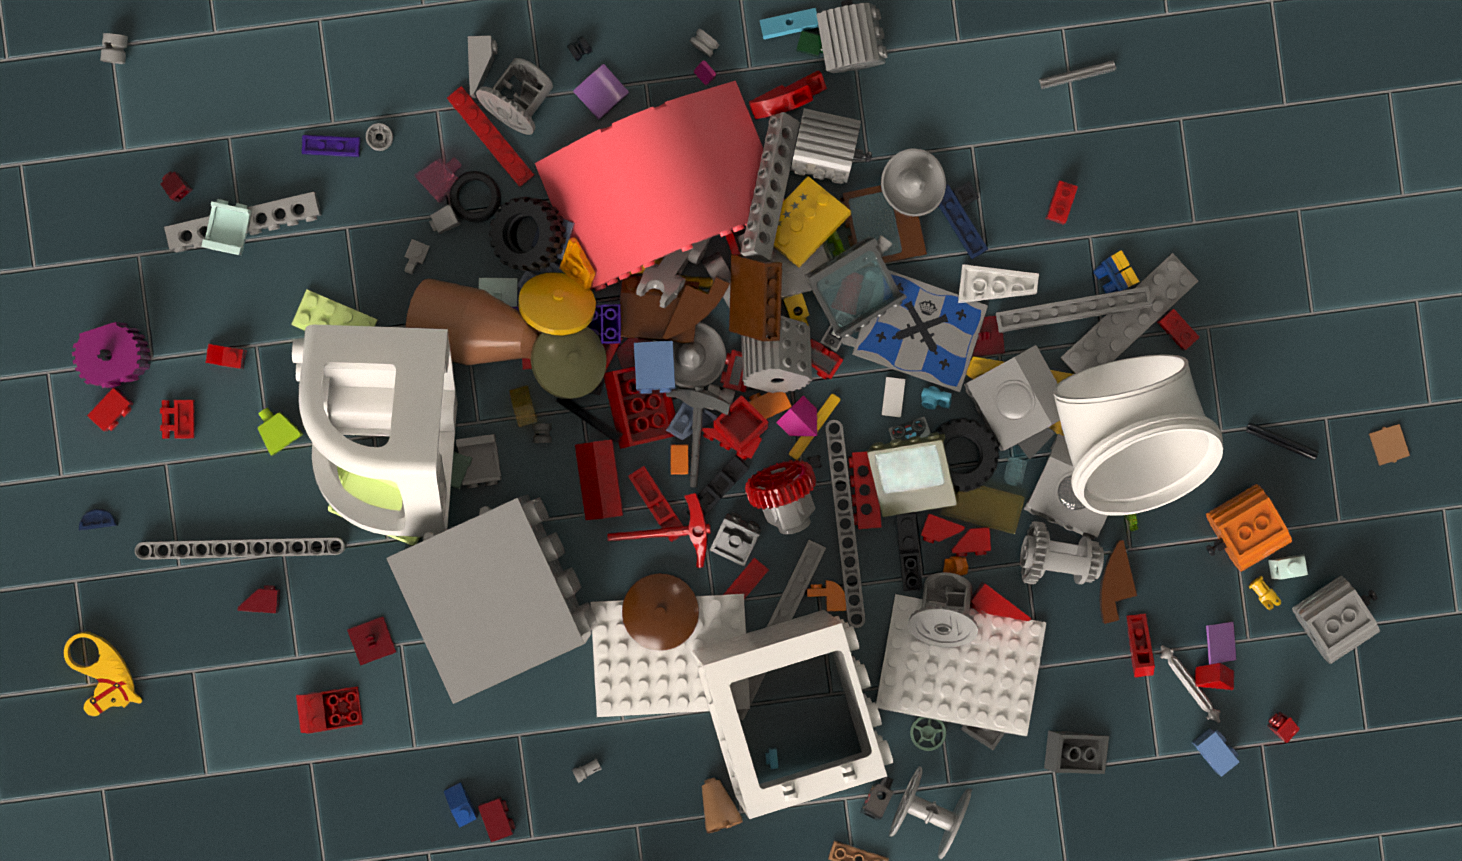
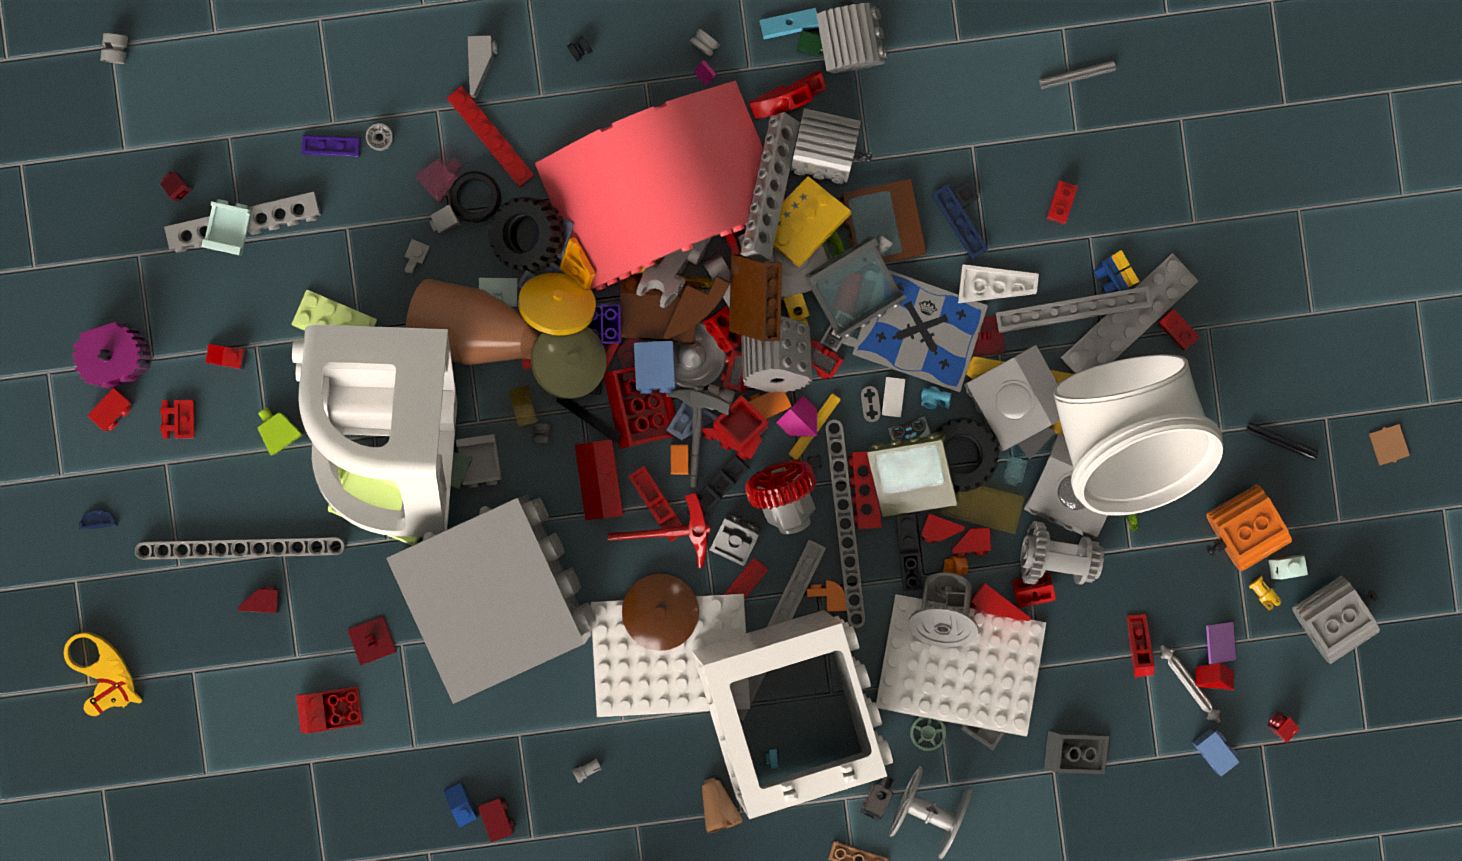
(535, 88): light grey piece -> none
(601, 91): medium lavender slope -> none
(721, 333): none -> red brick
(875, 402): none -> light grey beam
(913, 182): light grey hat -> none
(1034, 594): none -> red brick
(1115, 582): reddish brown slope -> none

